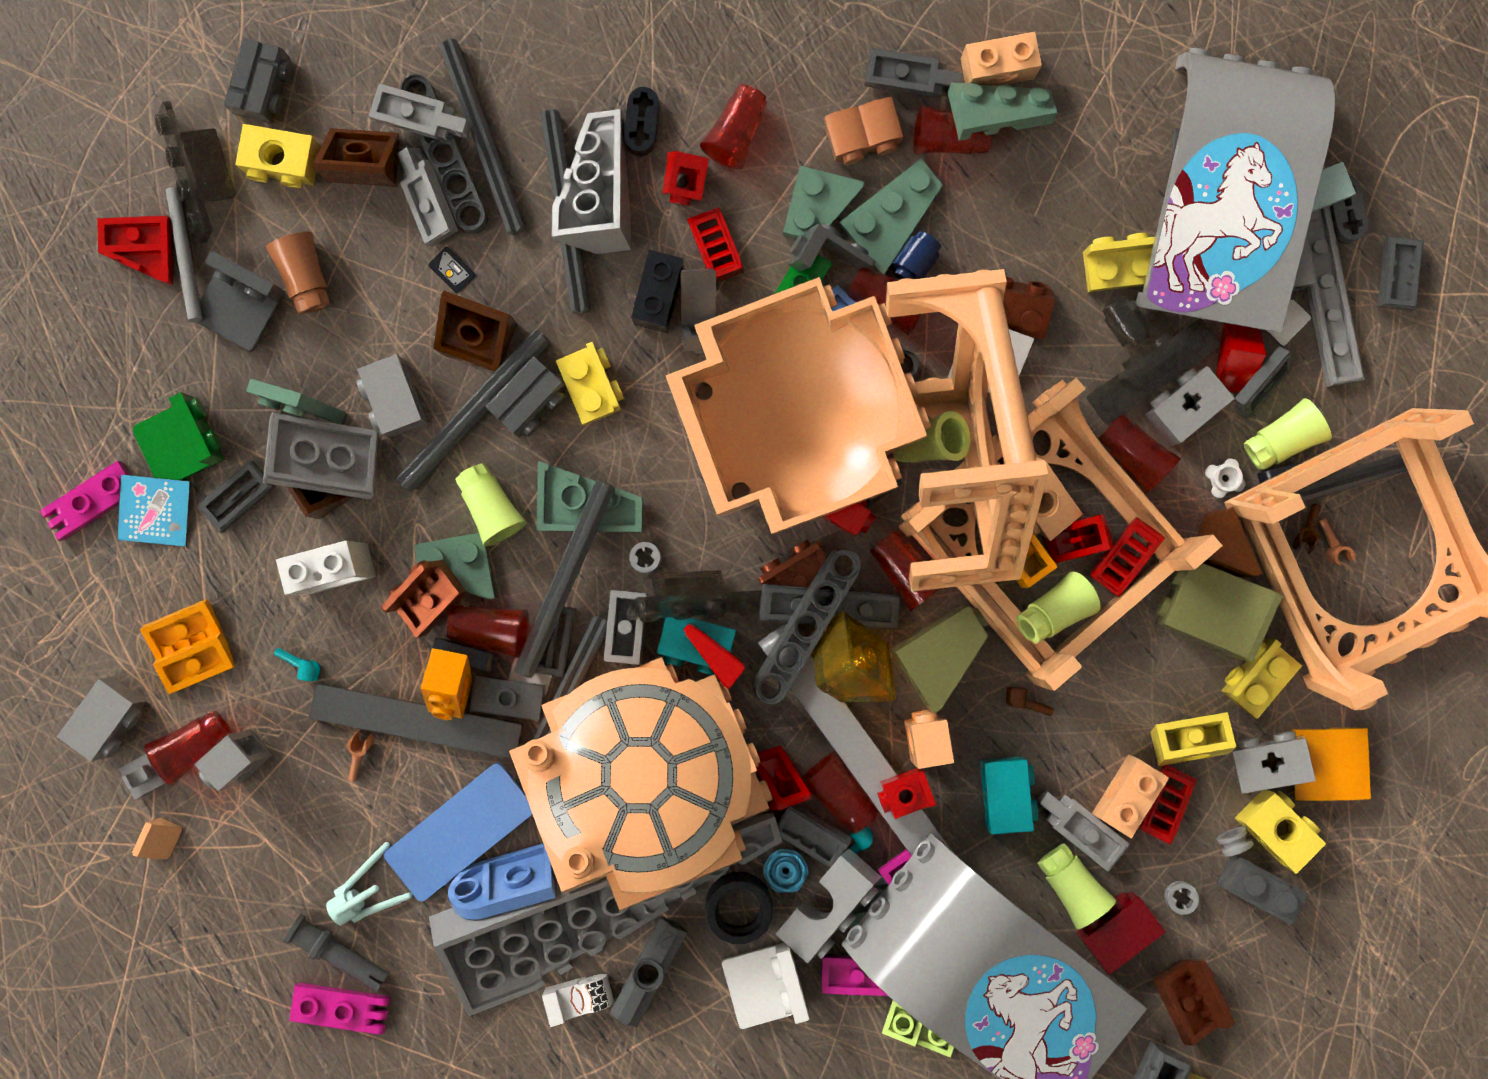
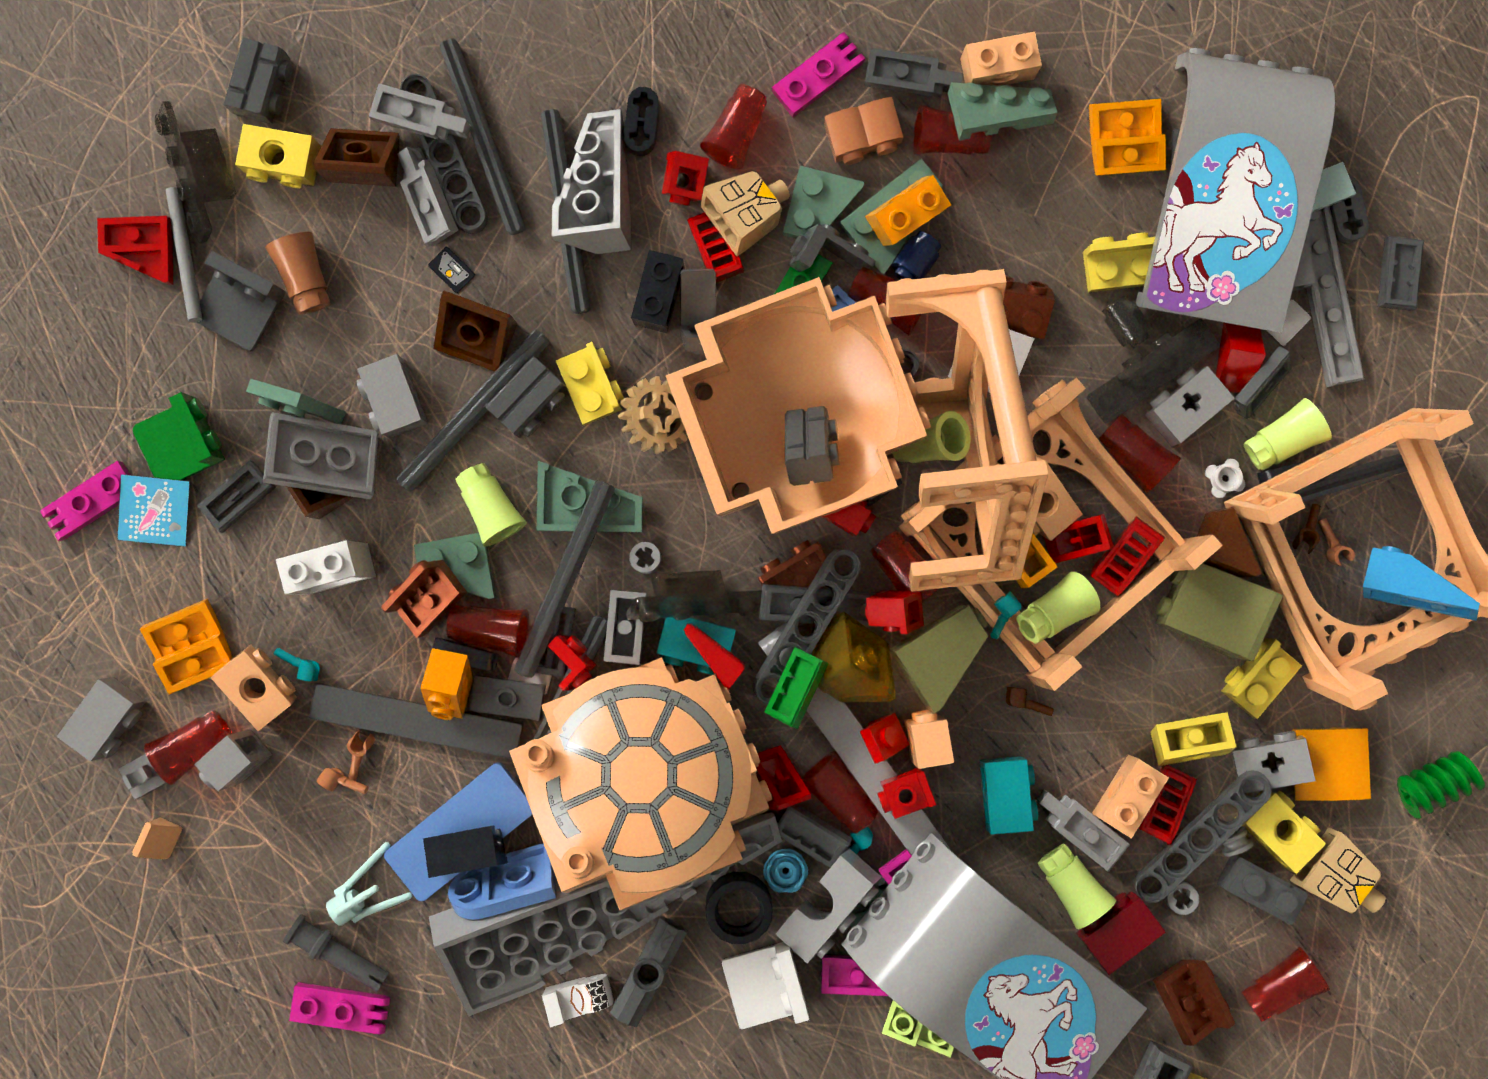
(255, 706): none -> light nougat brick
(332, 777): none -> nougat hand
(464, 851): none -> black hinge
(573, 654): none -> red bracket
(647, 426): none -> tan gear
(744, 208): none -> tan torso
(796, 687): none -> green plate
(810, 446): none -> dark grey brick
(817, 75): none -> dark pink hinge
(884, 737): none -> red bracket
(895, 610): none -> red brick
(908, 210): none -> light orange brick
(1008, 607): none -> teal hand
(1127, 137): none -> light orange slope
(1207, 820): none -> dark grey beam
(1285, 986): none -> clear red plant
(1341, 875): none -> tan torso
(1410, 583): none -> dark azure slope
(1437, 781): none -> green piece

